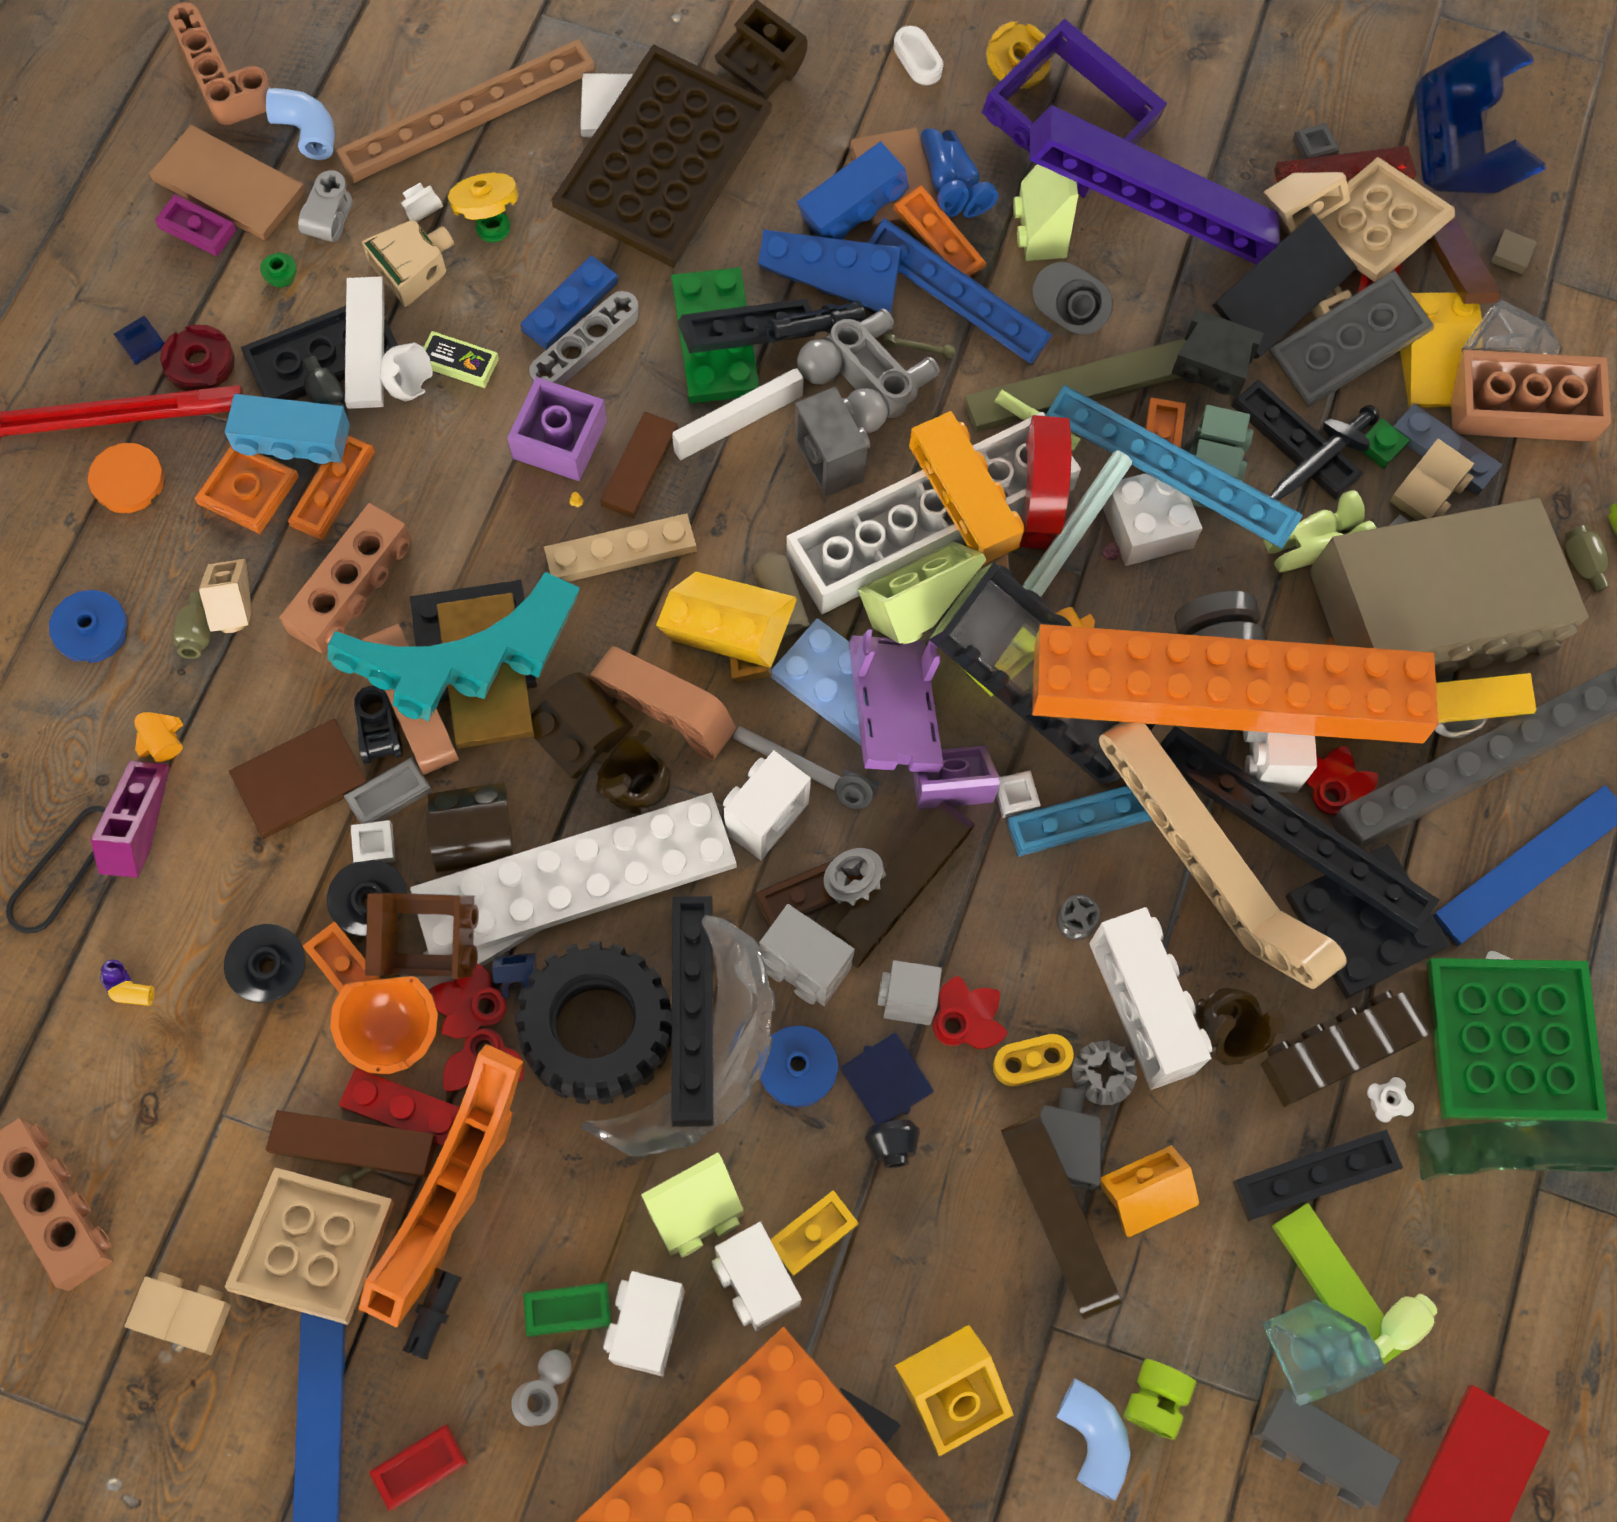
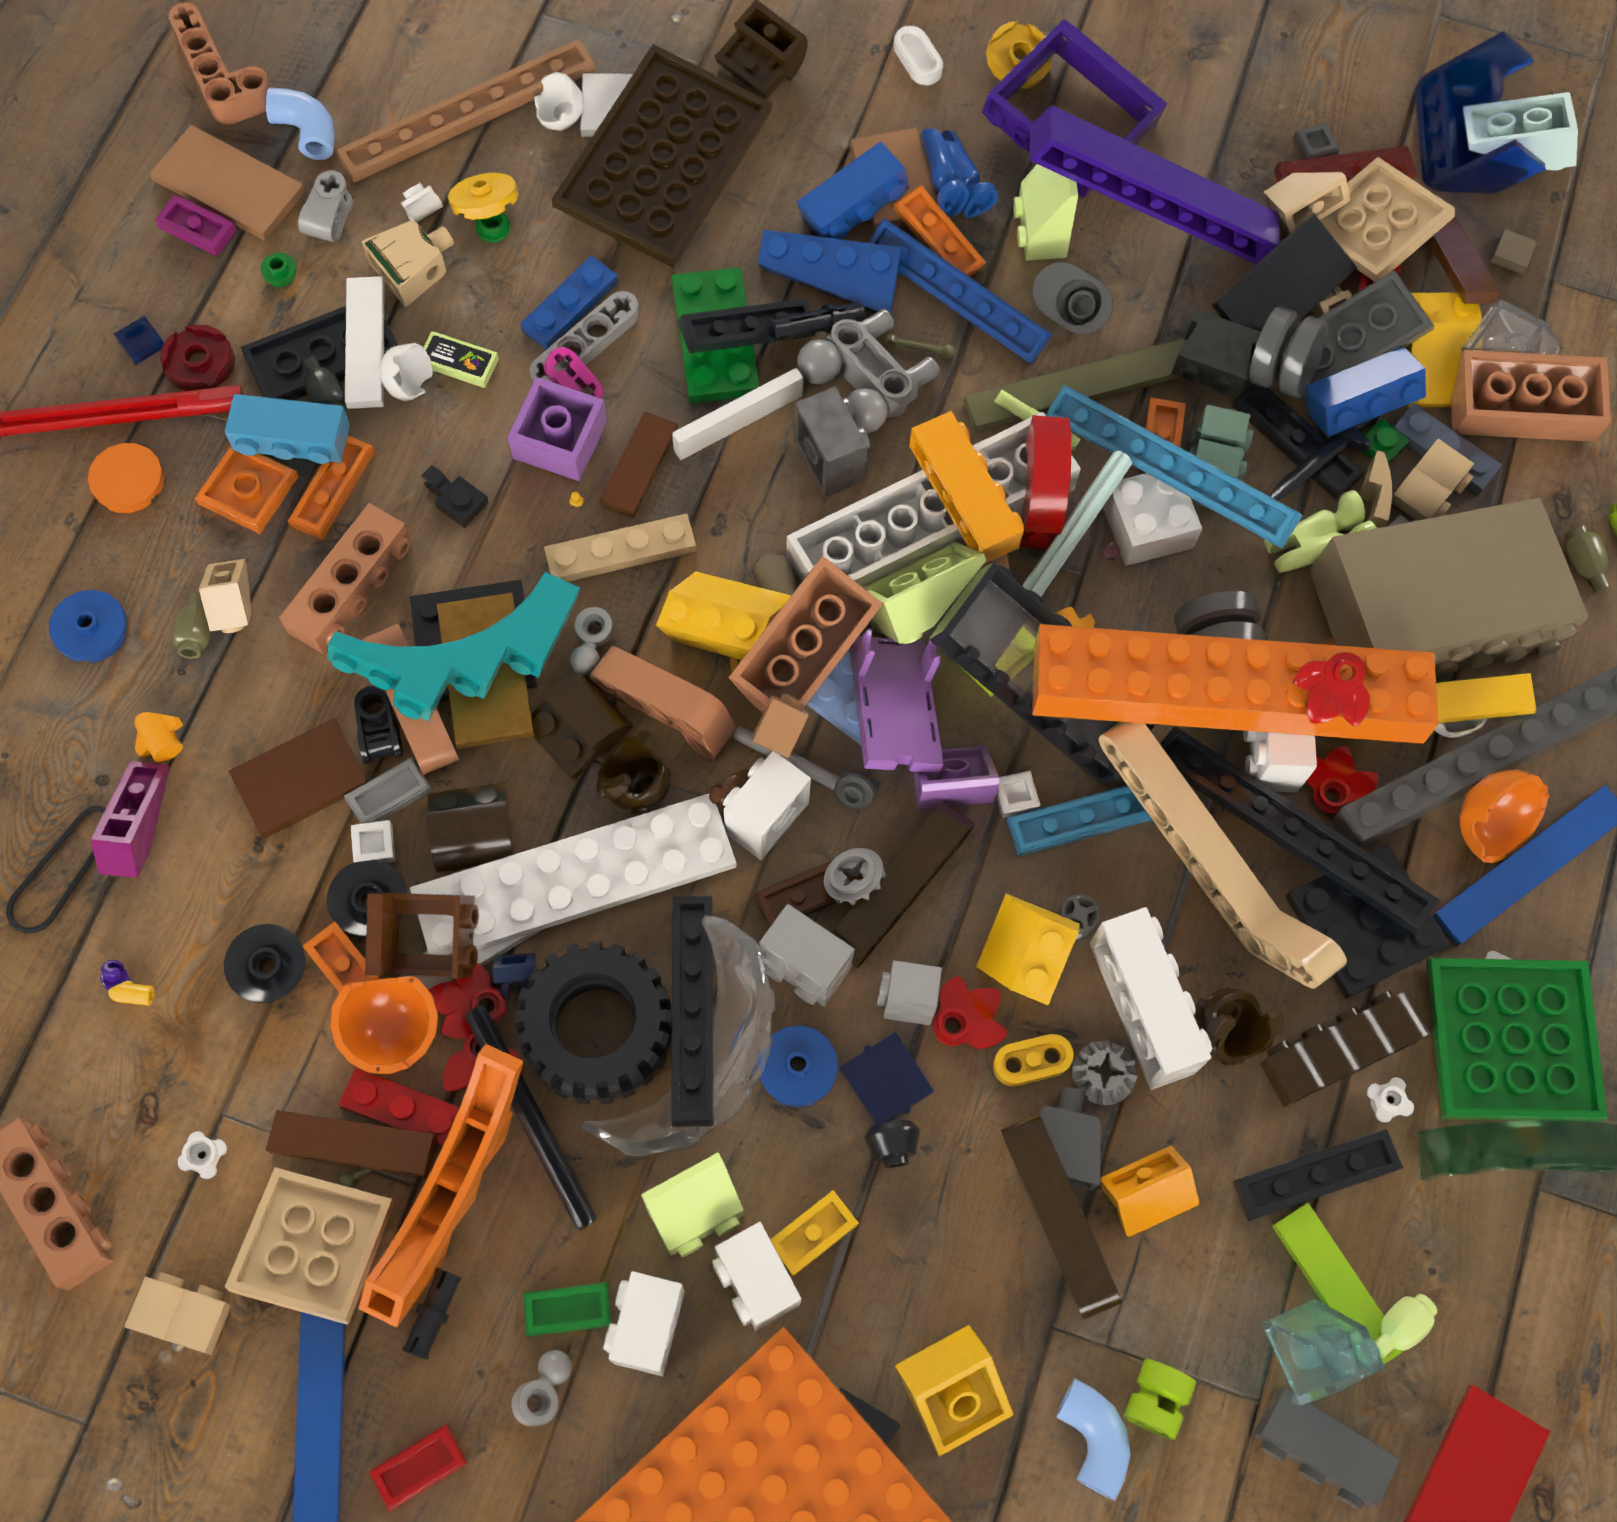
(190, 1155): none -> white plate
(456, 499): none -> black plate
(537, 1128): none -> black axle
(559, 102): none -> white hair
(577, 370): none -> dark pink beam
(586, 657): none -> light grey plate
(719, 793): none -> reddish brown arm
(781, 724): none -> medium nougat brick
(806, 637): none -> nougat slope
(1028, 948): none -> yellow slope
(1288, 352): none -> dark grey wheel
(1330, 693): none -> red plate
(1366, 391): none -> blue brick
(1378, 489): none -> tan slope
(1502, 813): none -> orange cylinder
(1539, 123): none -> light aqua slope

